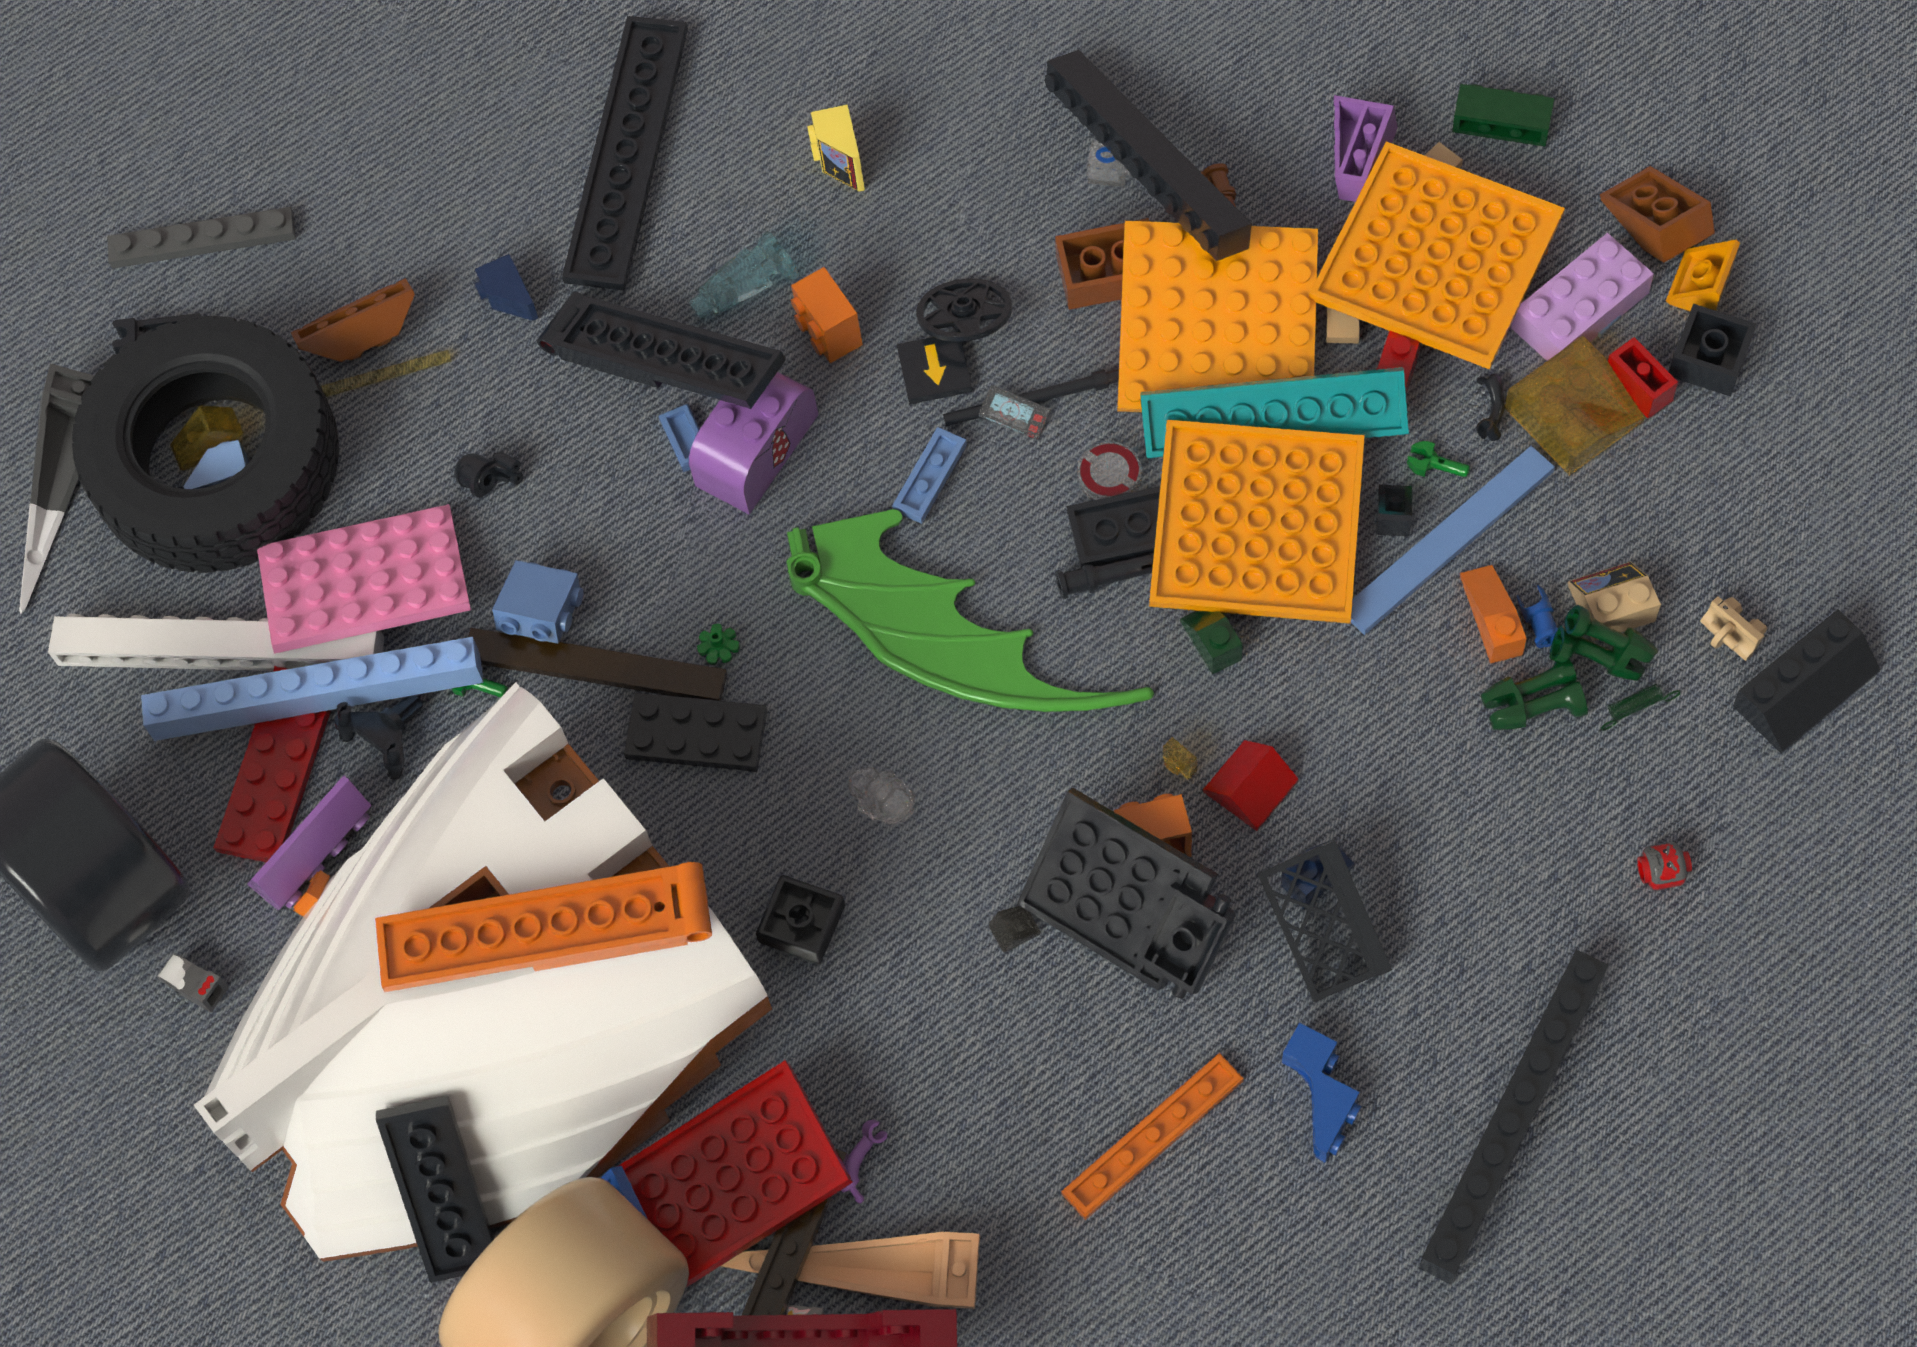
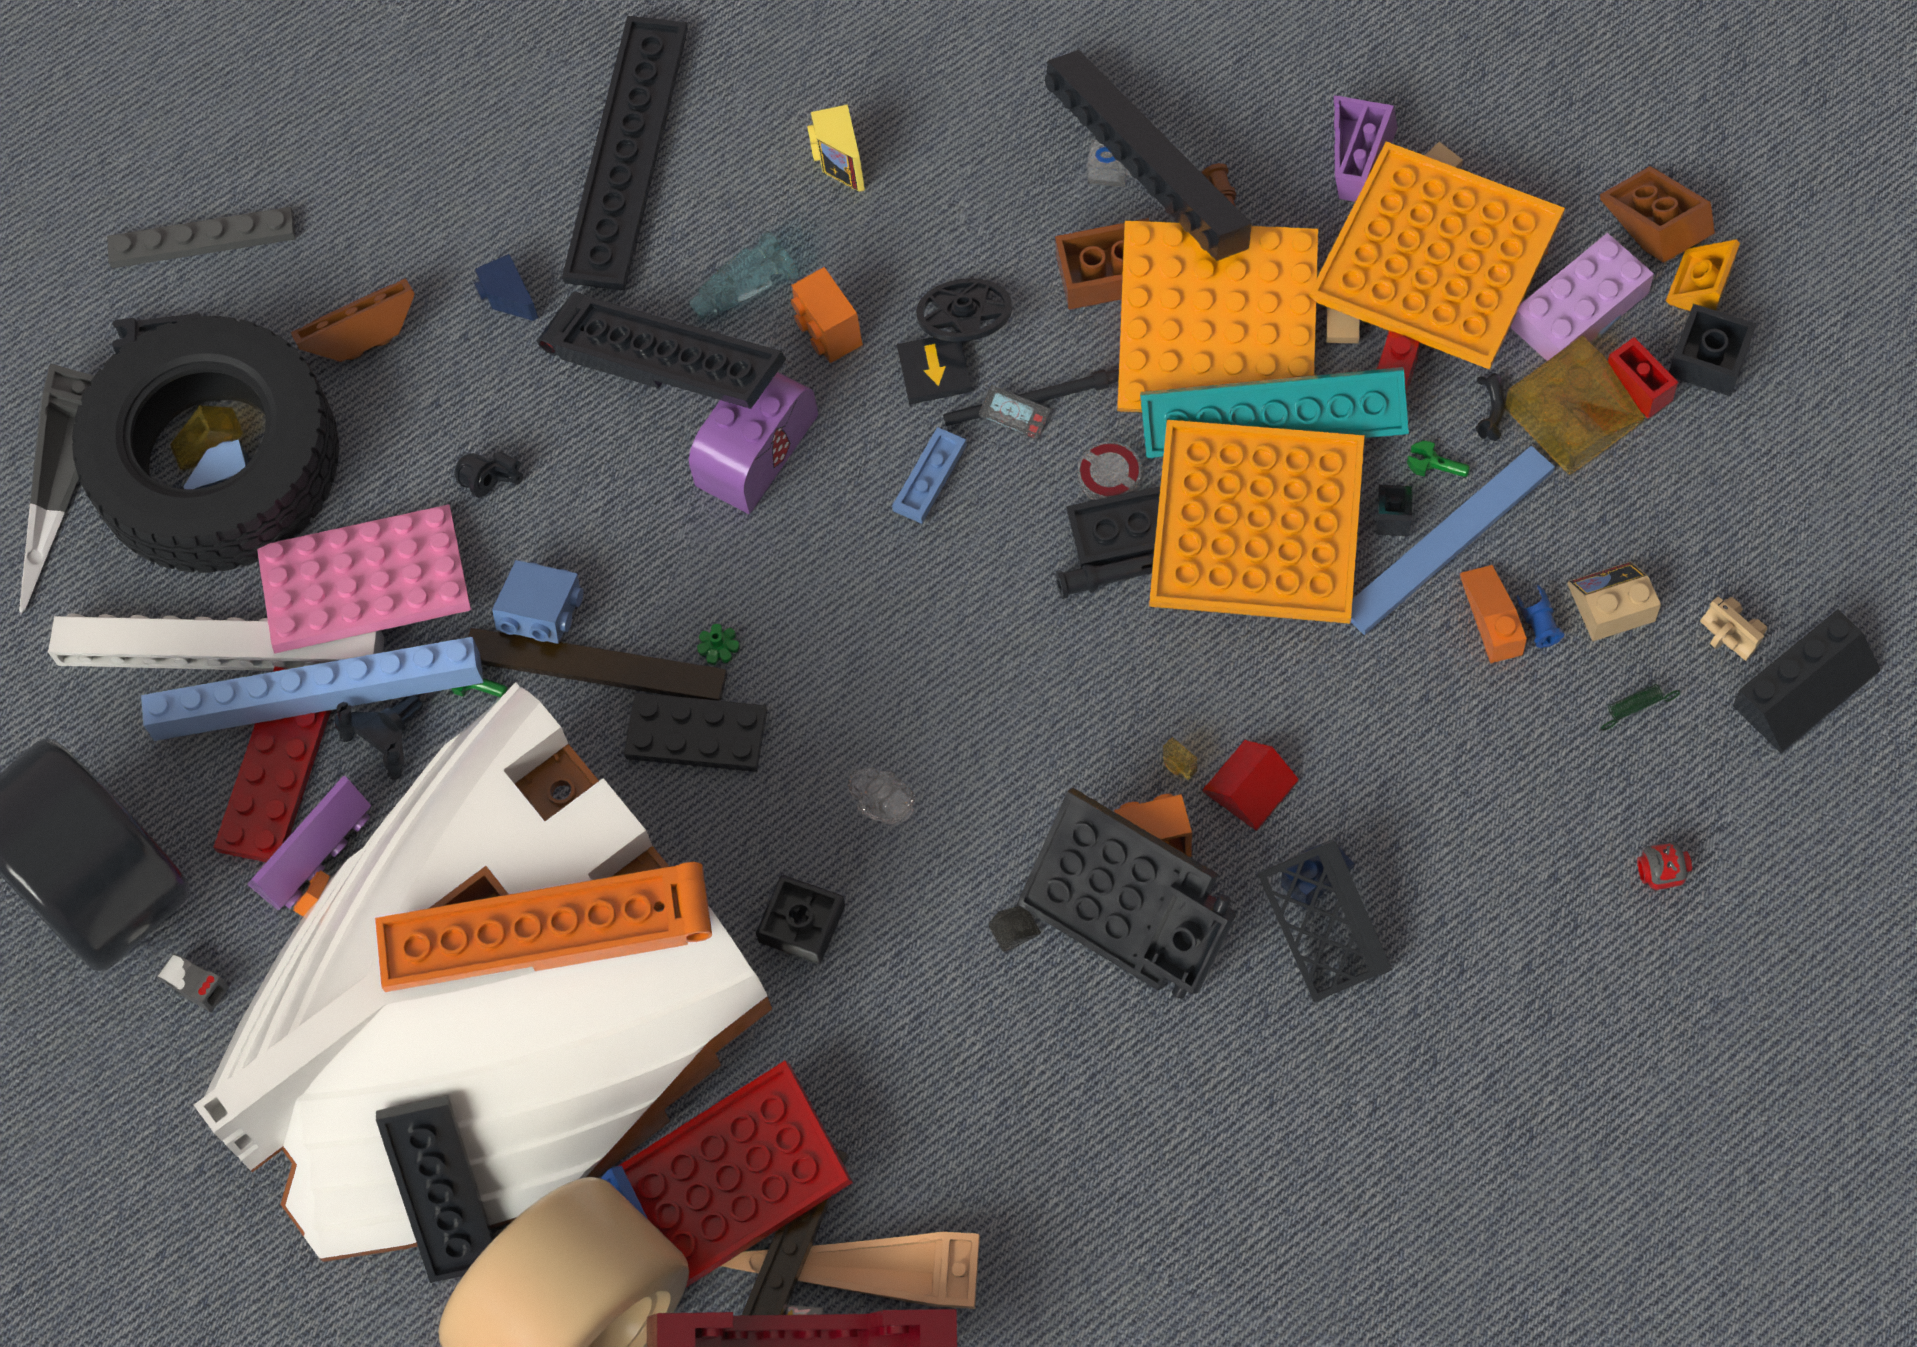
(386, 373): clear yellow bar -> none
(681, 431): medium blue tile -> none
(858, 1153): medium lavender piece -> none
(914, 624): bright green animal -> none
(1152, 1136): orange tile -> none
(1213, 639): dark green slope -> none
(1332, 1101): blue arch -> none
(1503, 114): dark green brick -> none
(1512, 693): dark green piece -> none
(1513, 1117): black brick -> none
(1619, 661): dark green piece -> none

